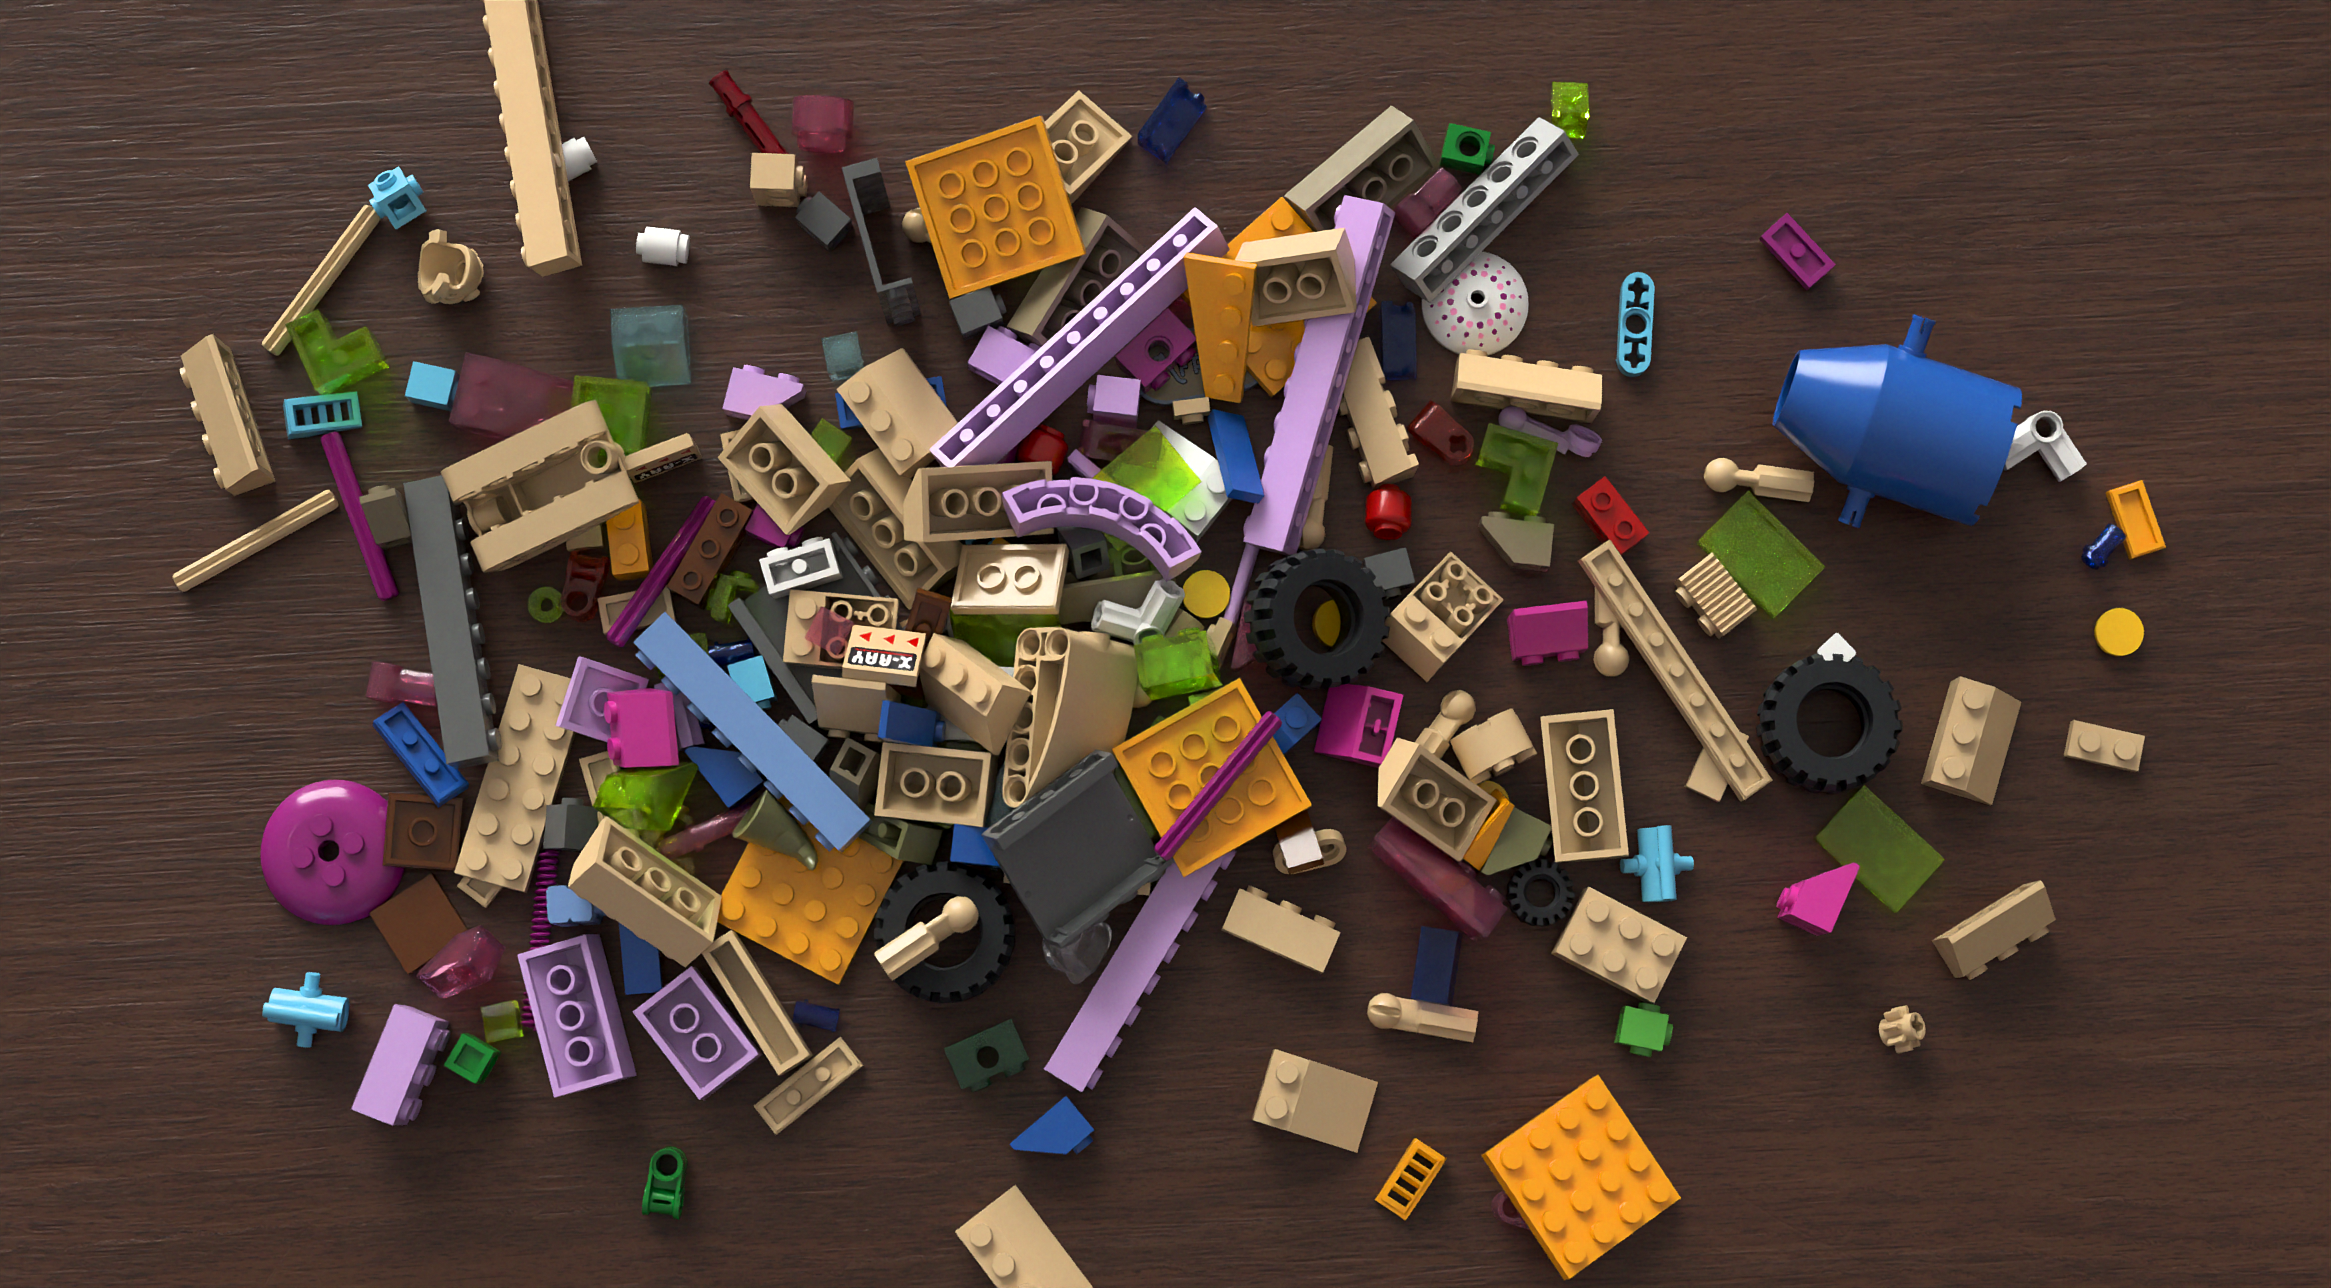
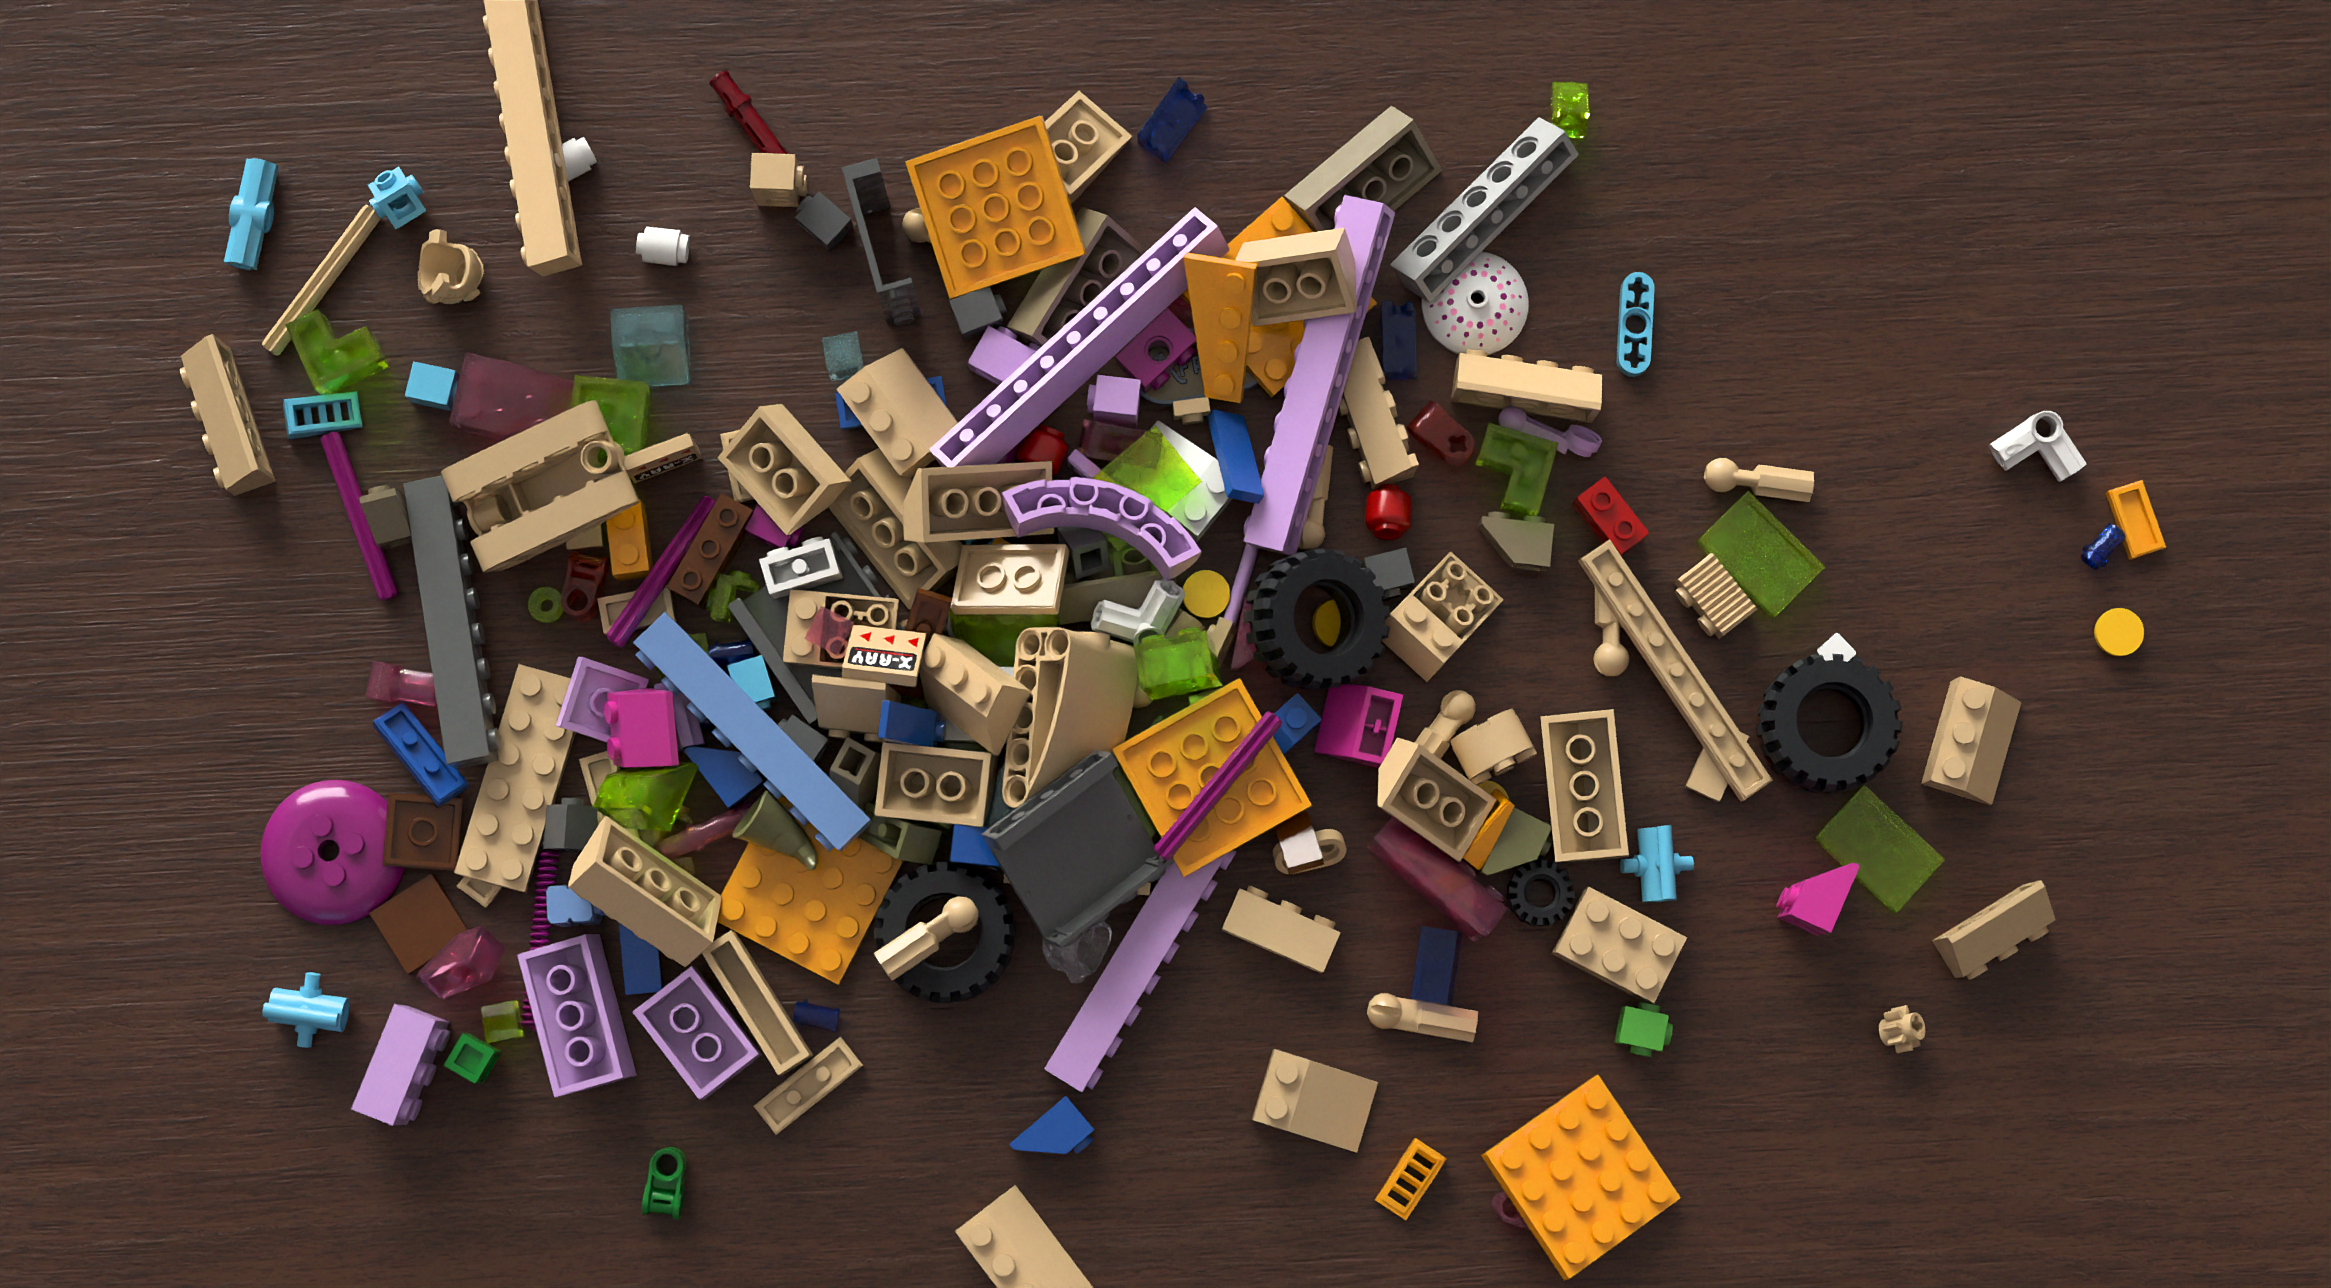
(251, 214): none -> medium azure piece
(255, 540): tan axle -> none
(751, 389): lavender slope -> none
(822, 123): clear pink piece -> none
(831, 439): clear neon green plate -> none
(964, 1056): clear green brick -> none
(1421, 209): clear pink piece -> none
(1454, 159): green brick -> none
(1548, 632): dark pink slope -> none
(1797, 251): magenta plate -> none
(1899, 425): blue piece -> none
(2104, 746): tan plate -> none

